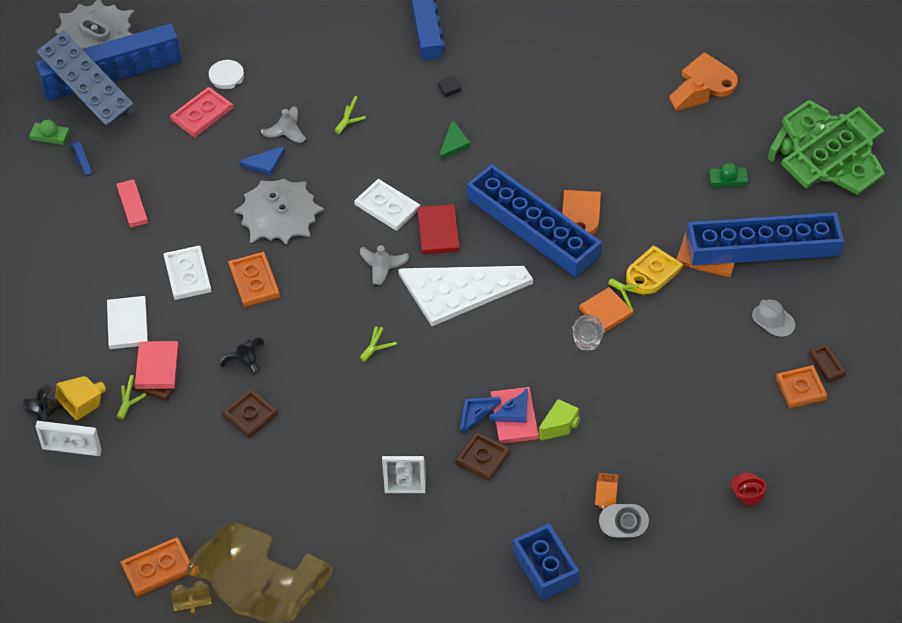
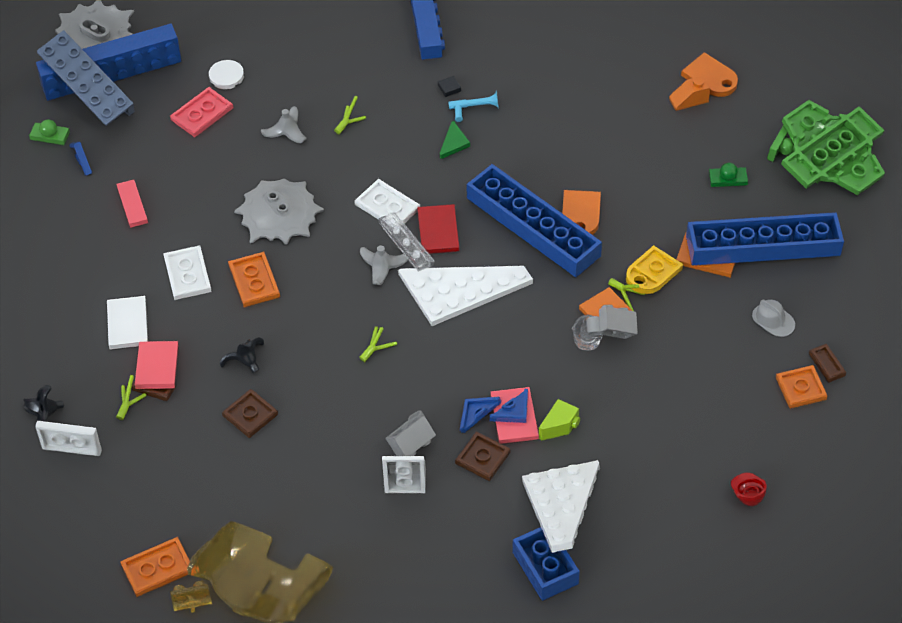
(79, 396): yellow torso -> none
(265, 161): blue tile -> none
(406, 241): none -> clear tile
(411, 435): none -> light grey hinge
(459, 104): none -> medium azure piece
(560, 500): none -> white wing
(606, 489): orange slope -> none
(613, 322): none -> light grey hinge
(623, 520): light grey piece -> none

